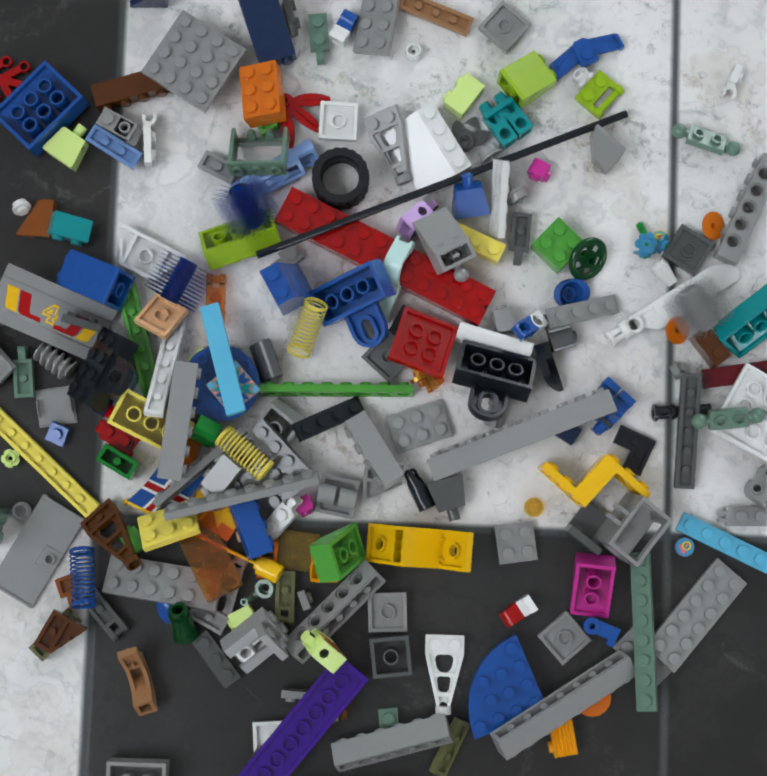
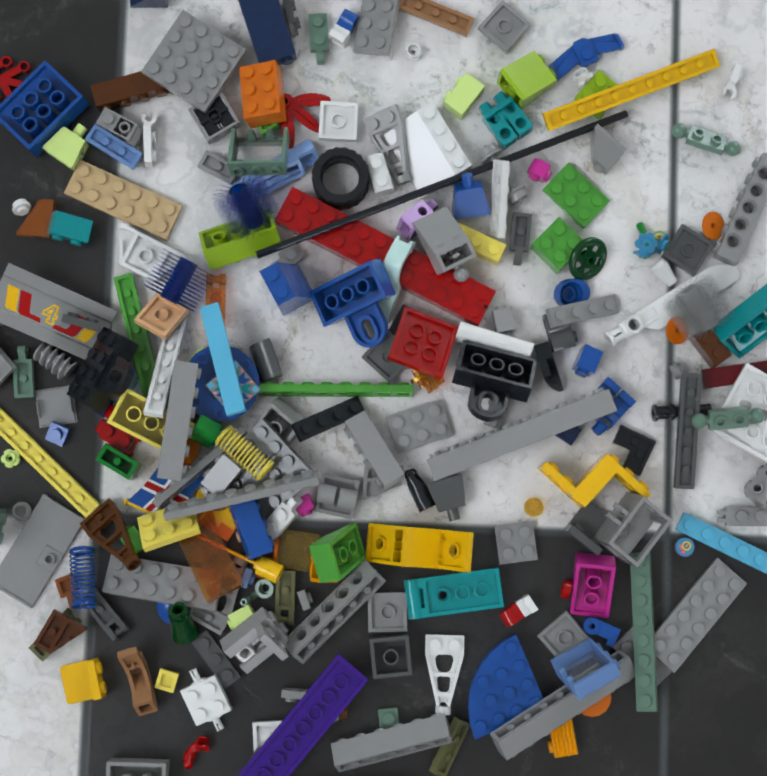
(83, 681): none -> yellow bracket
(95, 279): blue slope -> none
(123, 200): none -> tan plate
(167, 680): none -> light yellow plate
(190, 754): none -> red piece
(206, 699): none -> white plate
(223, 119): none -> piece
(248, 577): none -> medium blue plate
(313, 309): light yellow piece -> none
(317, 644): yellowish green torso -> none
(379, 175): none -> white brick
(463, 591): none -> teal hinge
(470, 132): dark grey plate -> none
(527, 327): blue leg -> none
(566, 589): none -> red tile
(576, 195): none -> bright green plate
(585, 668): none -> medium blue window
(587, 361): none -> blue brick
(630, 90): none -> yellow plate

